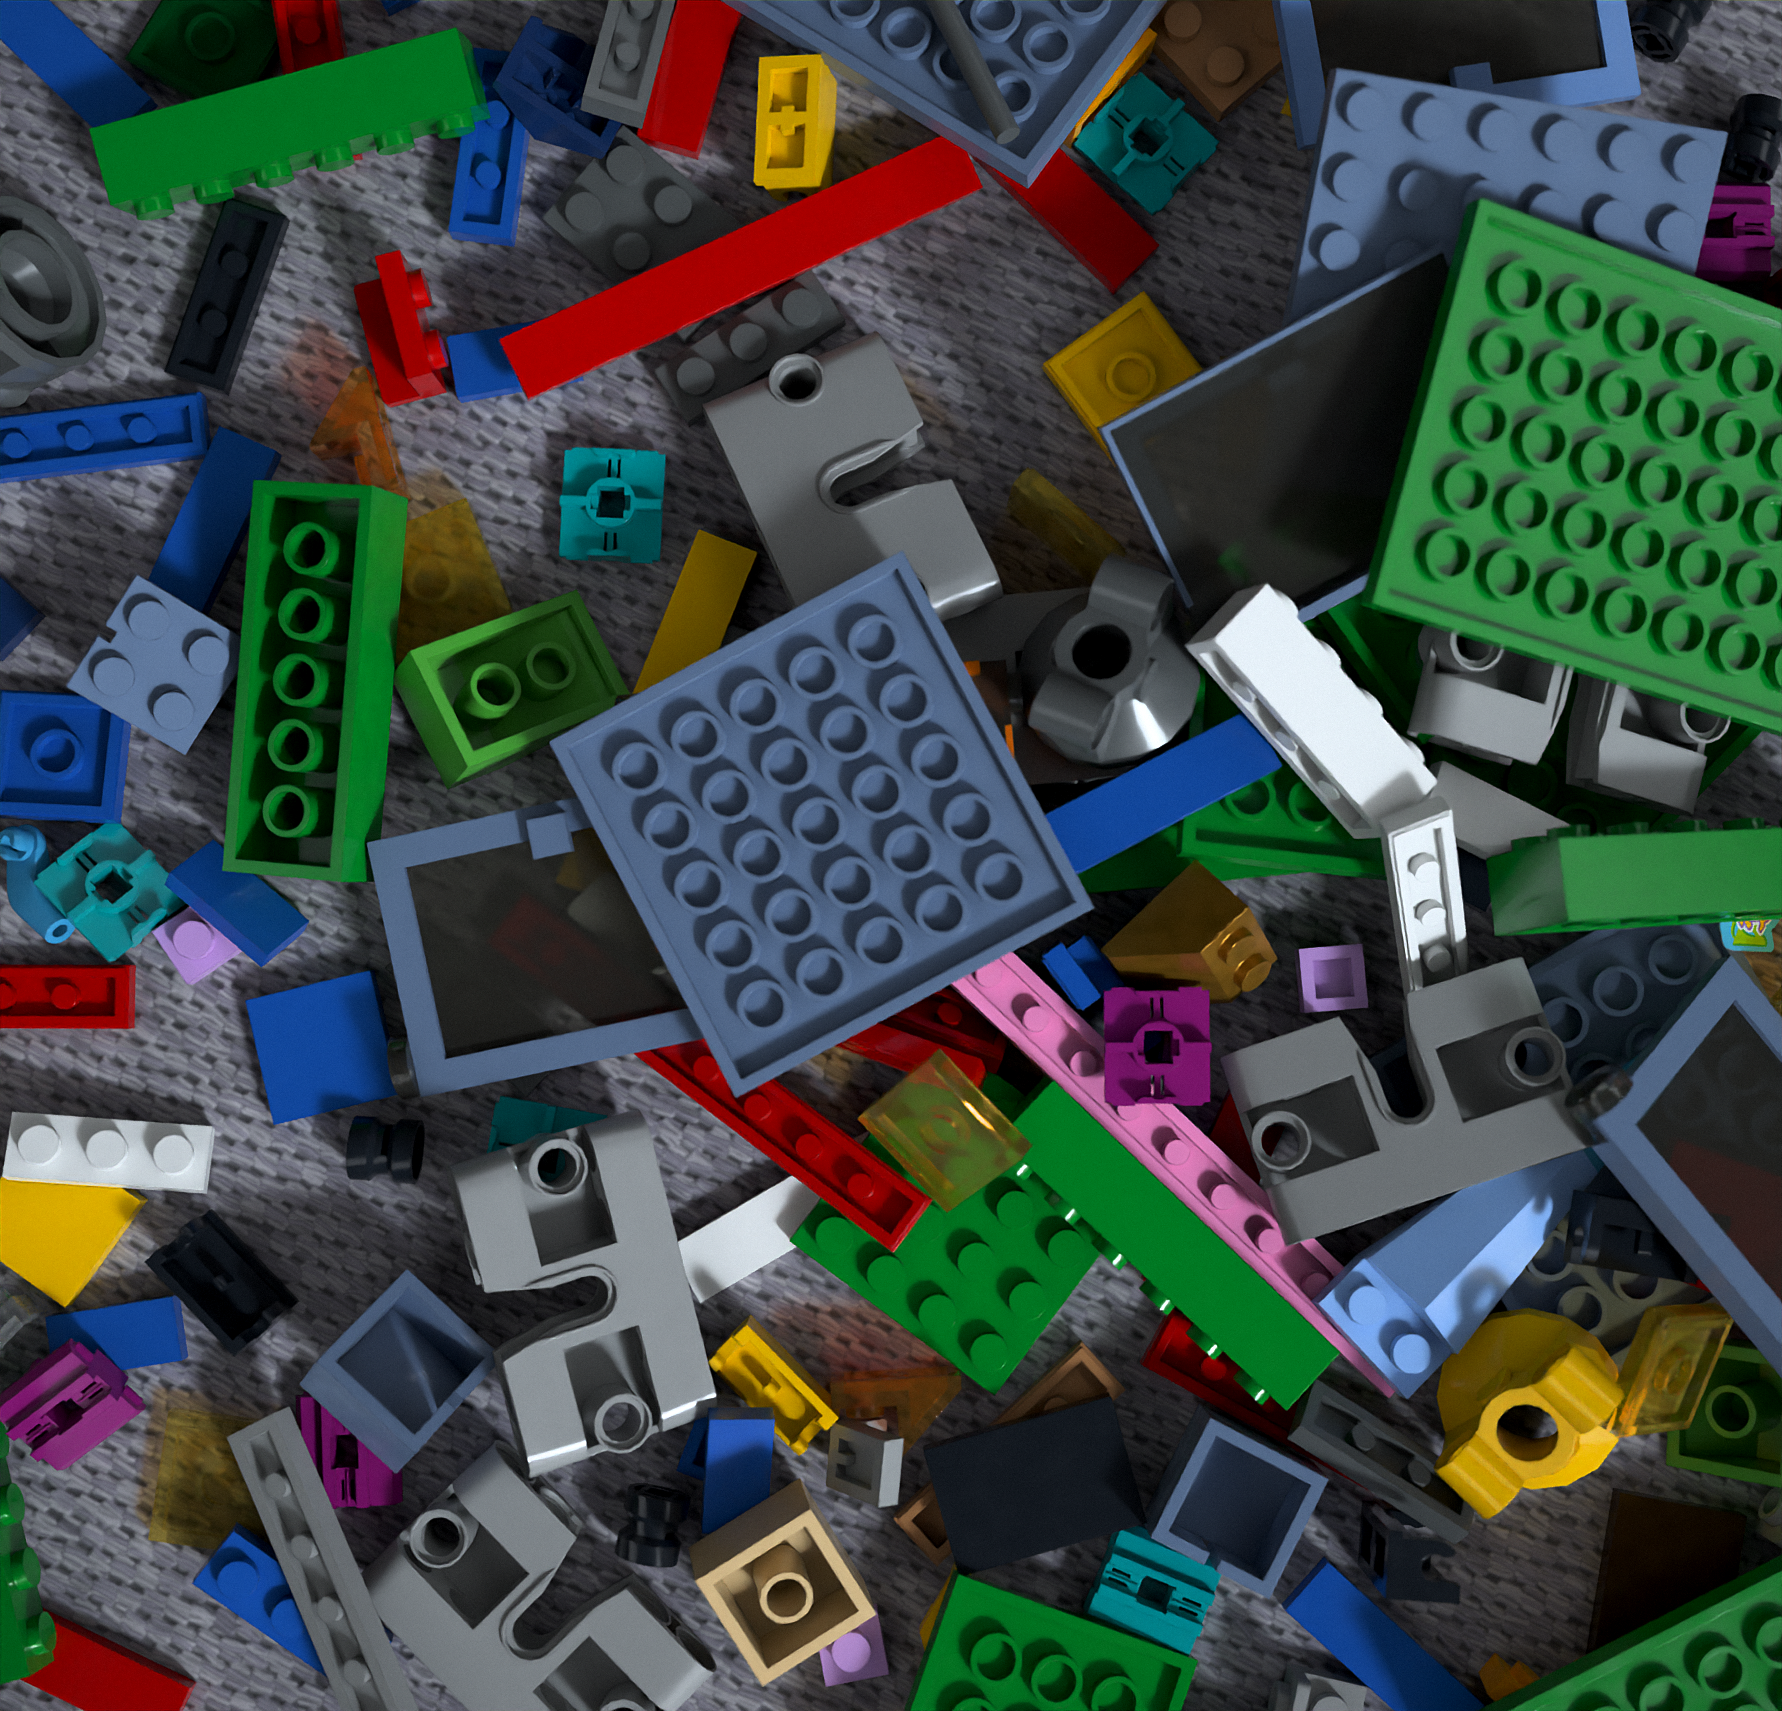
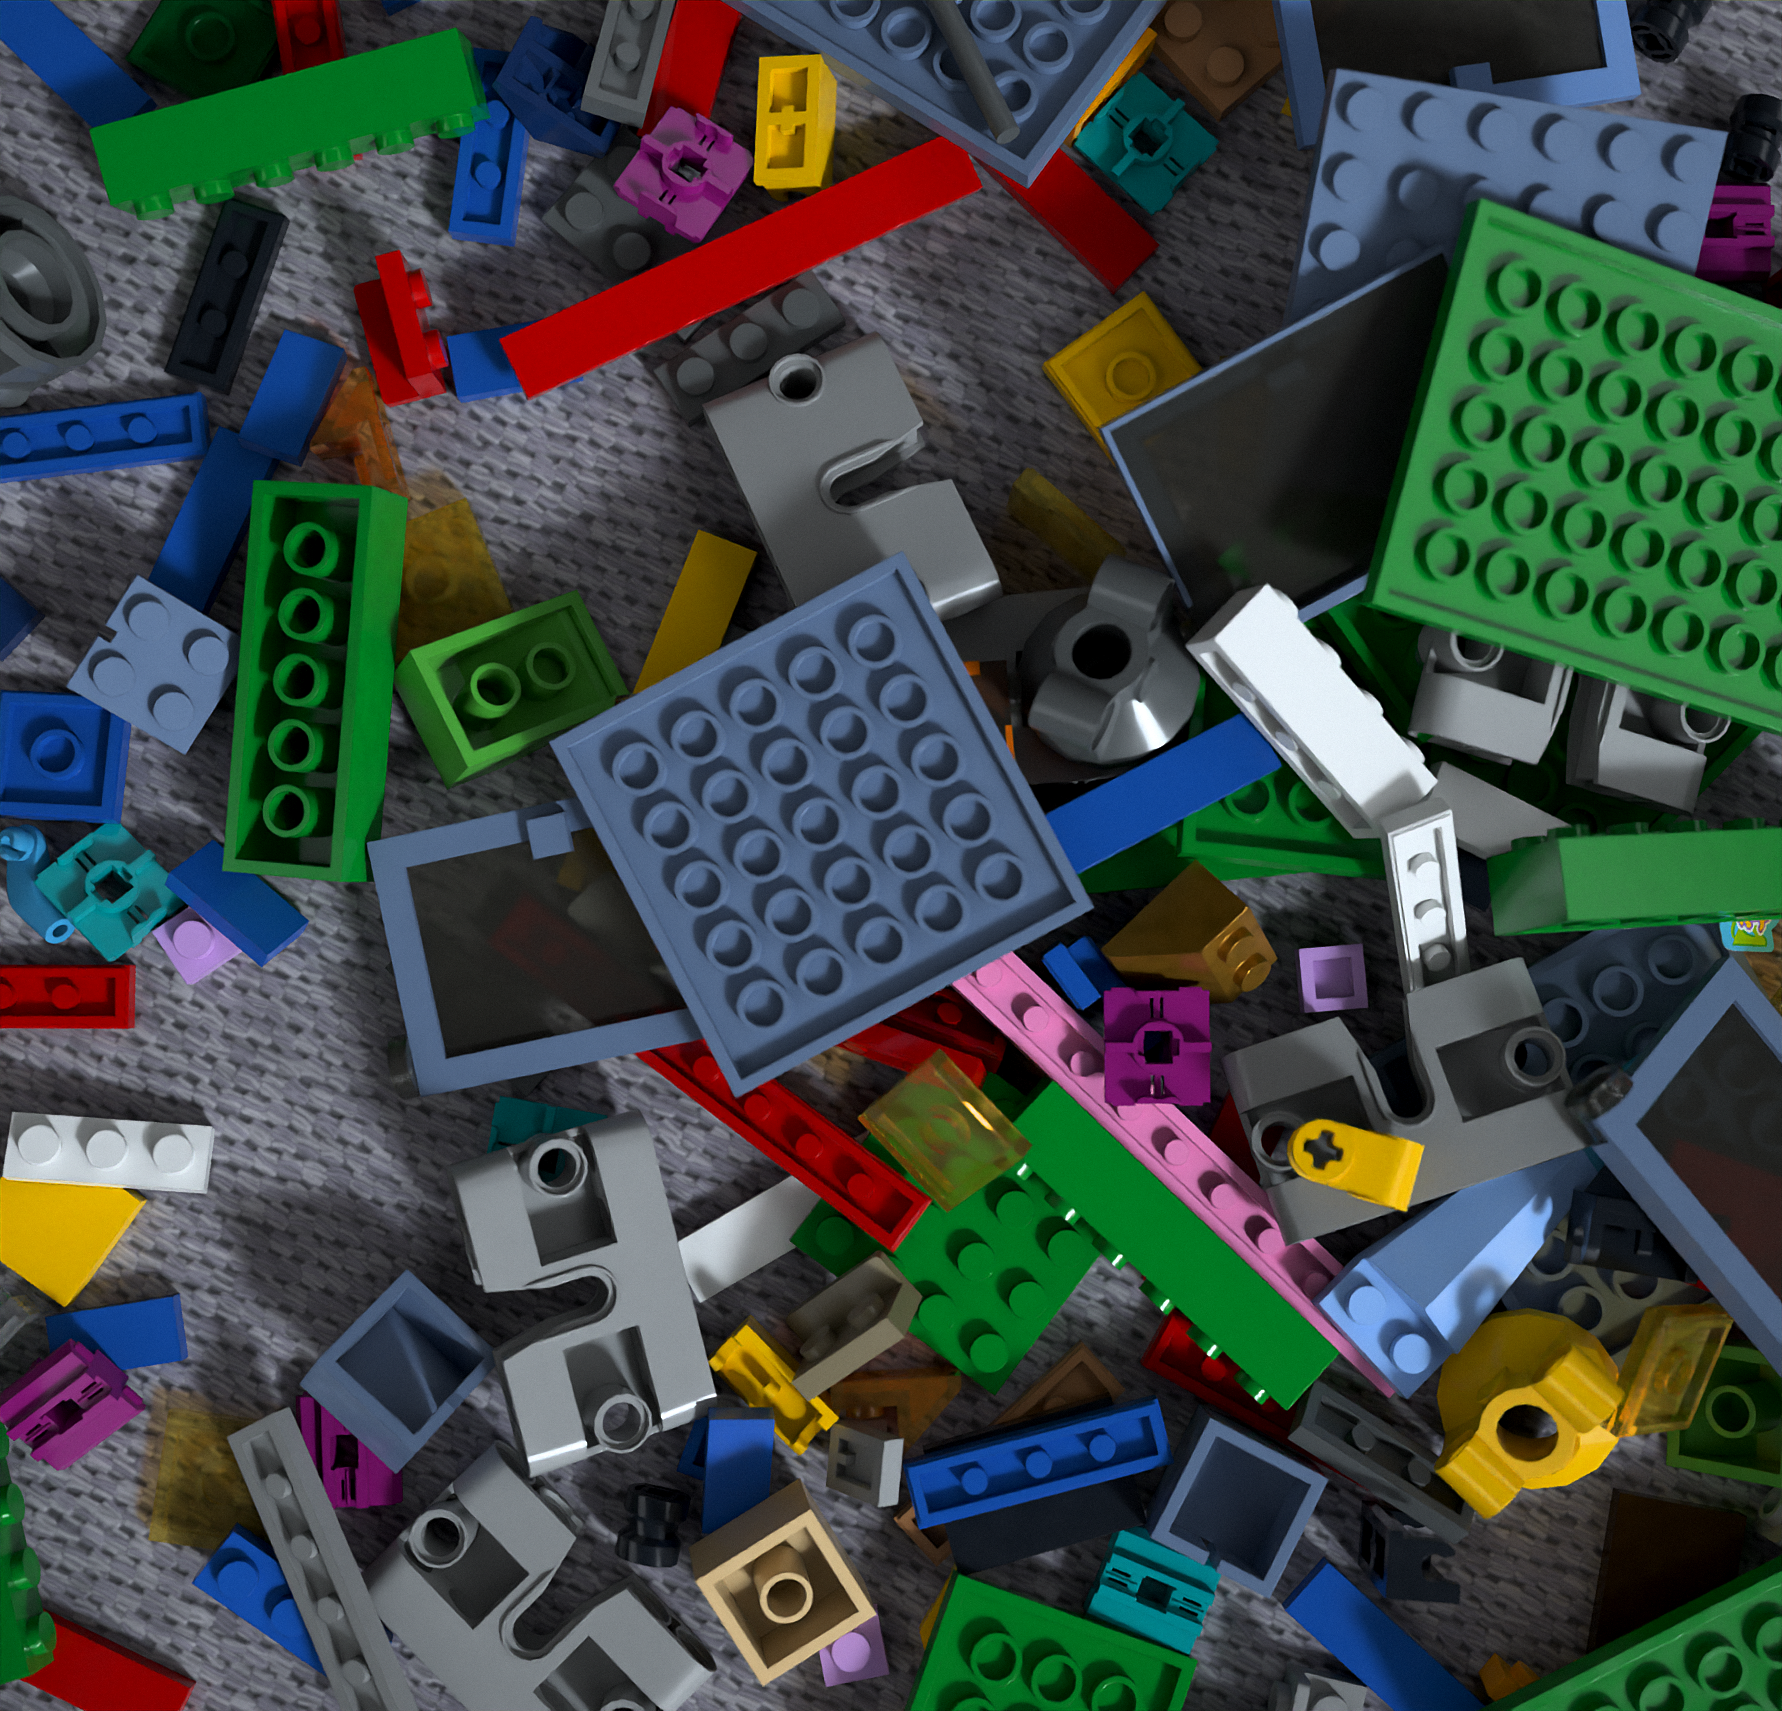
(222, 1282): black hinge -> none
(292, 398): none -> blue tile
(322, 1046): blue tile -> none
(385, 1149): black wheel -> none
(585, 481): teal piece -> none
(659, 192): none -> magenta piece
(851, 1322): none -> dark tan bracket
(1037, 1461): none -> blue tile
(1366, 1162): none -> yellow piece

